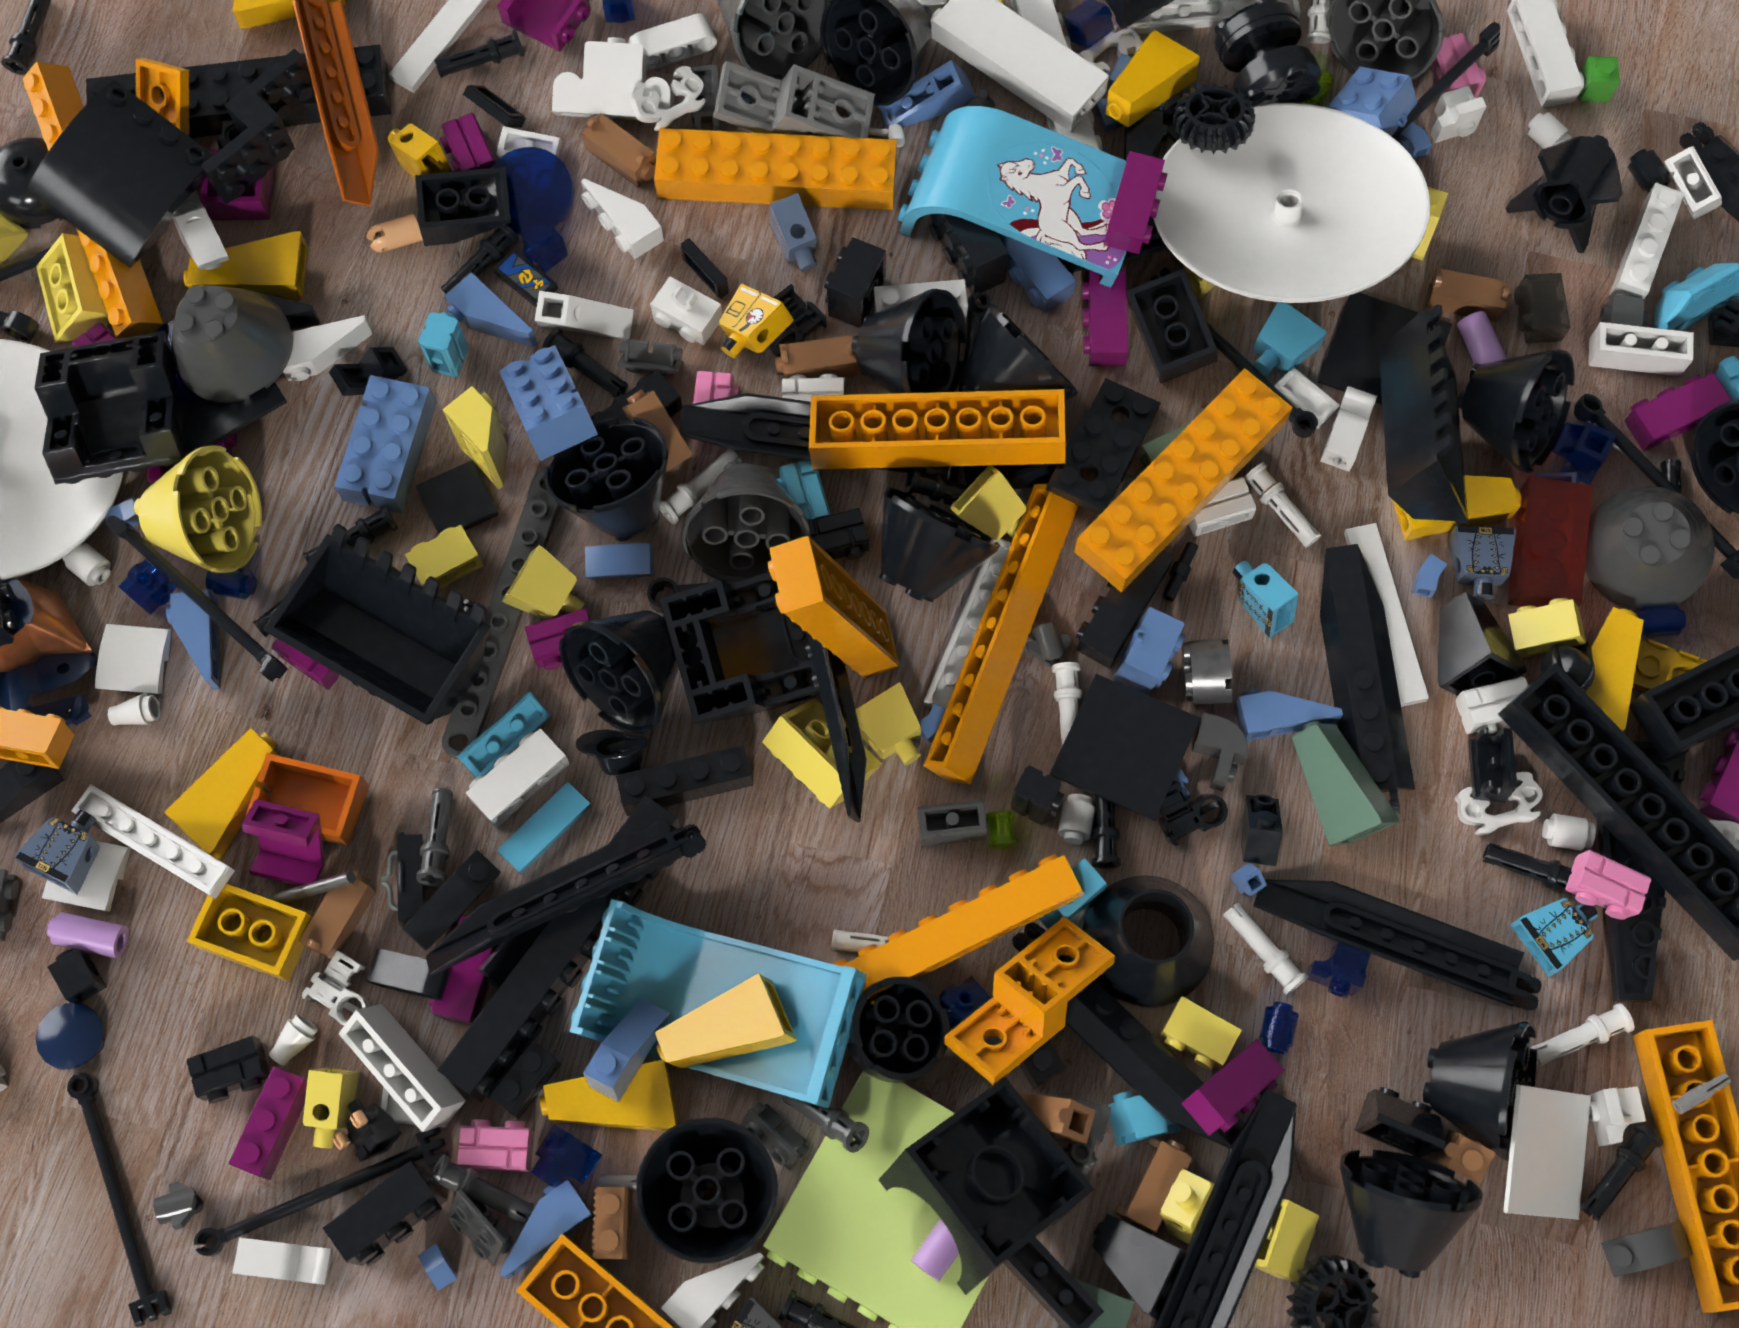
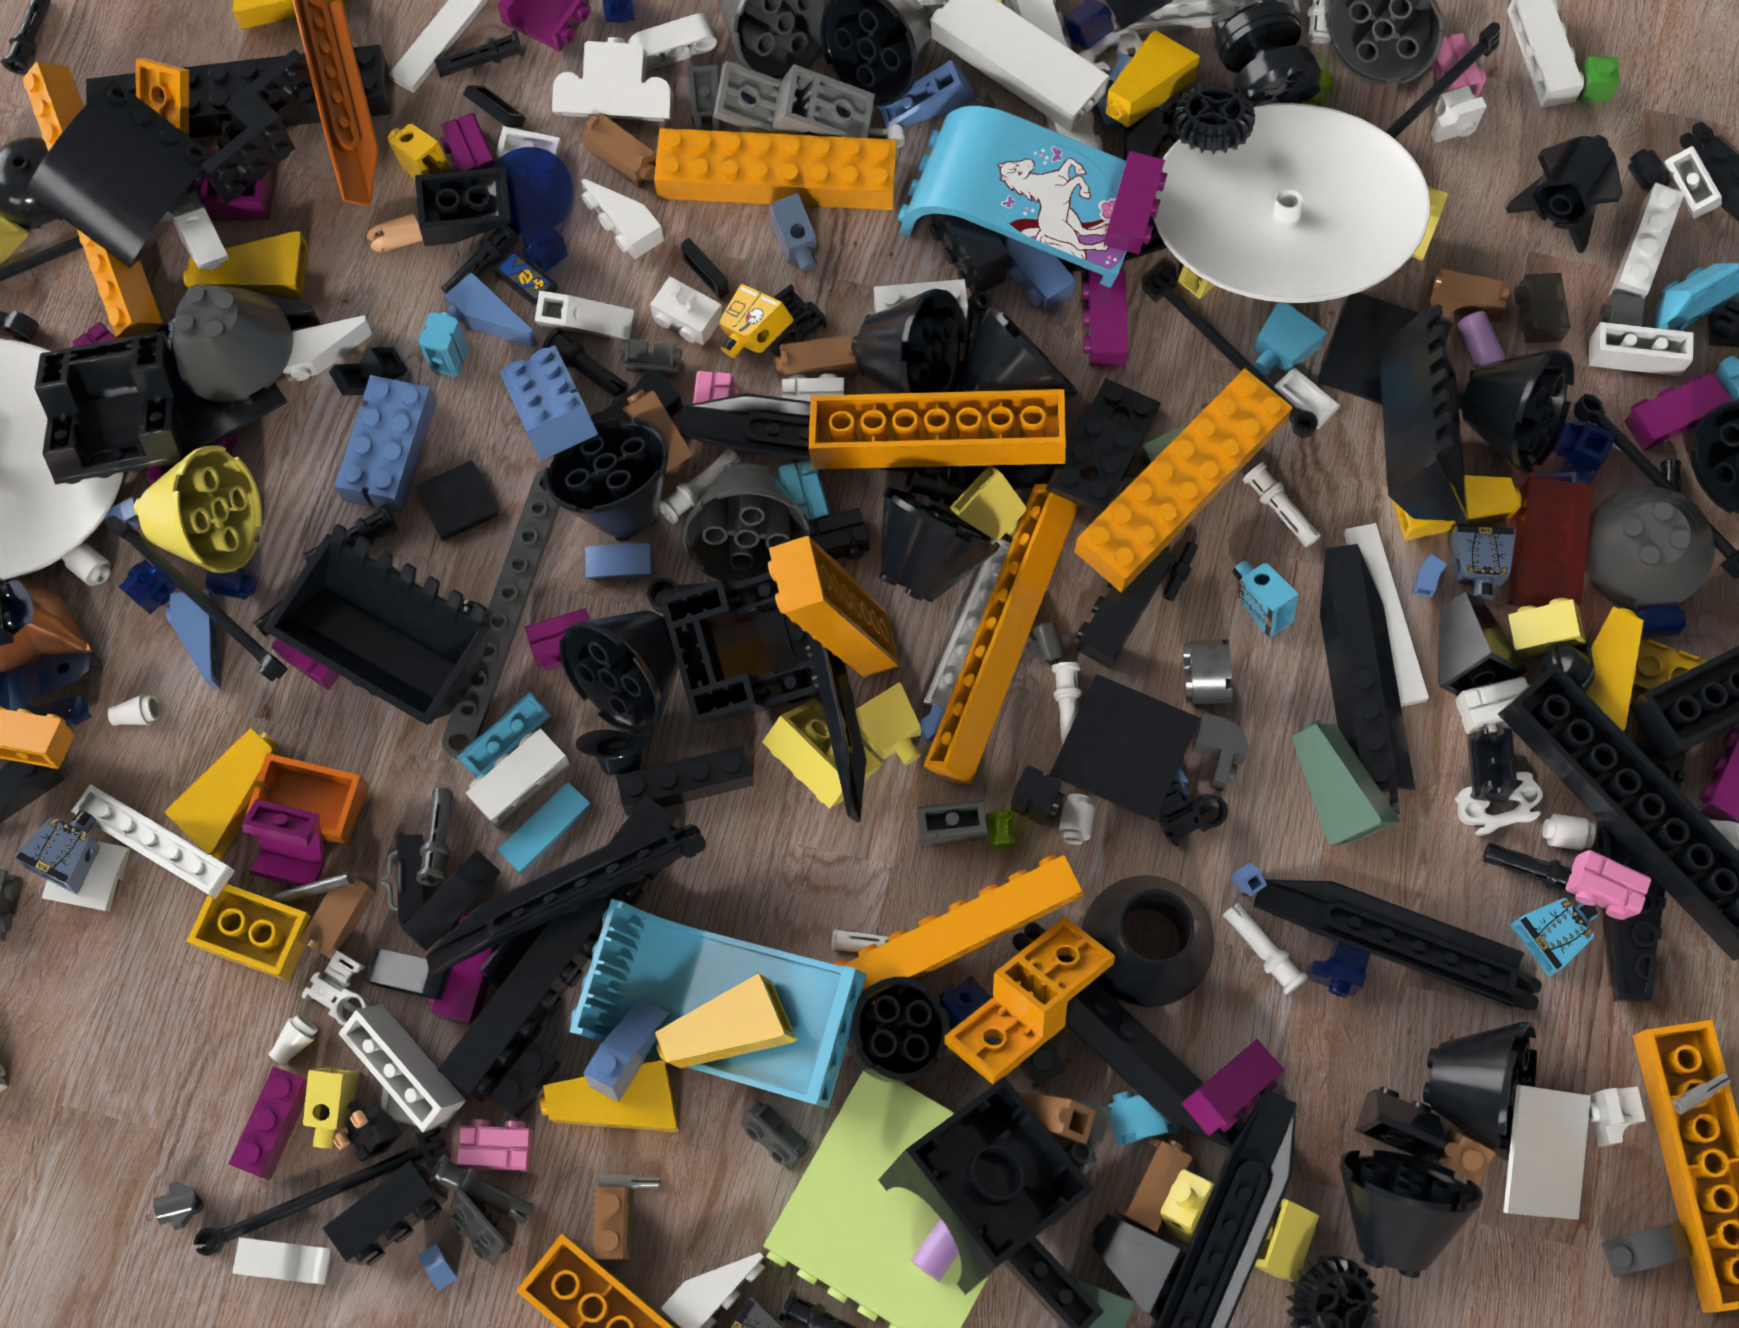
(69, 1036): dark blue dish -> none
(70, 290): light yellow slope -> none
(76, 975): black brick -> none
(88, 934): lavender brick -> none
(132, 658): white slope -> none
(148, 1299): black hinge -> none
(228, 1069): black brick -> none
(445, 557): light yellow brick -> none
(479, 433): light yellow slope -> none
(543, 587): light yellow torso -> none
(555, 1214): medium blue slope -> none
(564, 1157): clear blue brick -> none
(647, 108): white helmet -> none
(674, 1181): black cone -> none
(835, 1123): dark grey pin -> none
(853, 282): black brick -> none
(1092, 887): medium azure torso -> none
(1105, 836): black pin -> none
(1149, 651): medium blue brick -> none
(1172, 326): black brick -> none
(1199, 1034): light yellow brick -> none
(1227, 508): white brick -> none
(1261, 830): black slope -> none
(1276, 713): medium blue slope -> none
(1278, 1027): clear blue brick -> none
(1348, 429): white piece -> none
(1377, 98): medium blue brick -> none
(1415, 141): medium blue piece -> none
(1547, 130): white brick -> none
(1596, 1029): white pin -> none
(1629, 1160): black pin -> none

